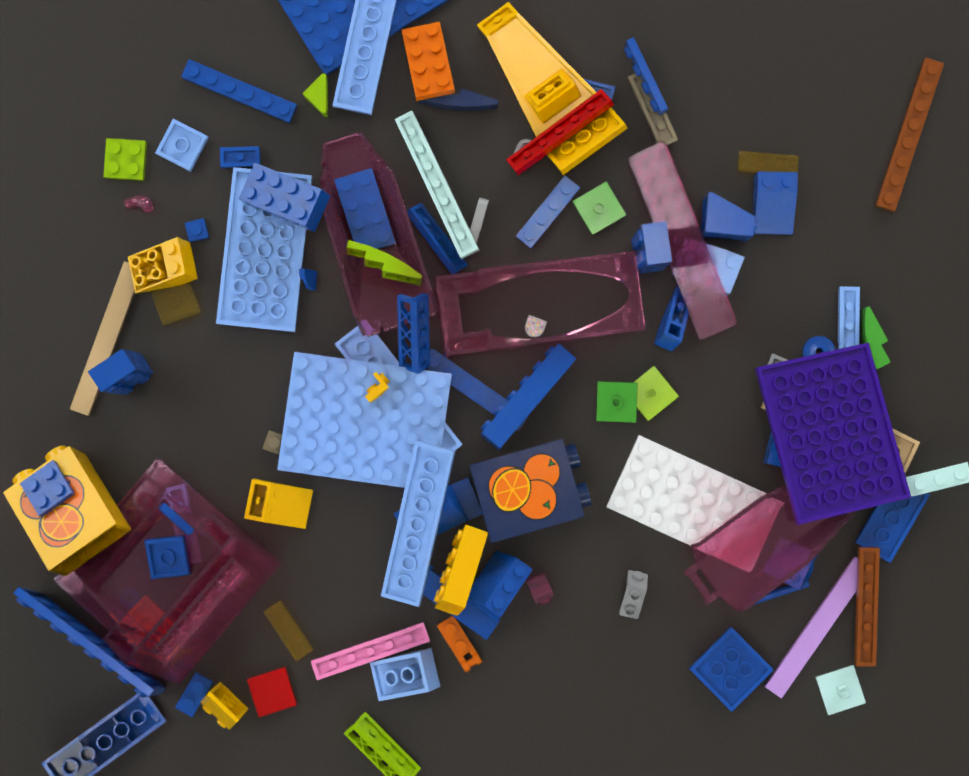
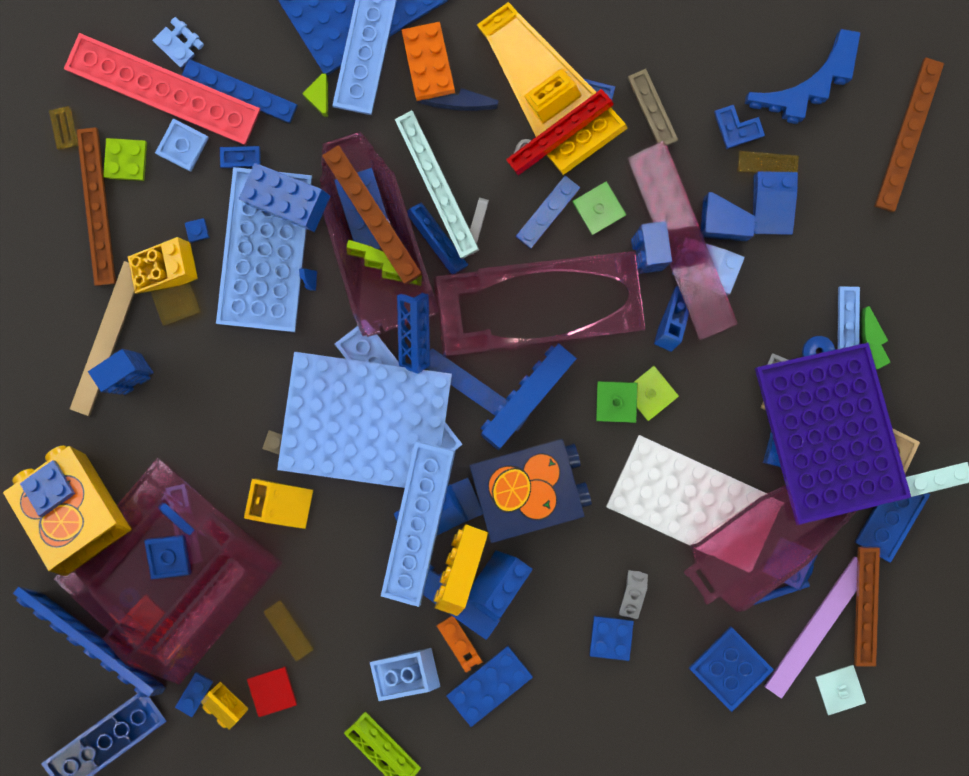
(67, 144): none -> clear yellow tile
(96, 206): none -> dark orange plate
(140, 201): clear pink arm -> none
(162, 89): none -> coral plate
(174, 47): none -> light blue plate
(370, 650): bright pink plate -> none
(372, 215): none -> dark orange plate
(376, 391): yellow bracket -> none
(489, 686): none -> blue plate
(534, 326): light grey tile -> none
(540, 588): clear pink brick -> none
(611, 638): none -> blue plate
(641, 69): blue plate -> none
(733, 131): none -> blue plate
(794, 101): none -> blue arch

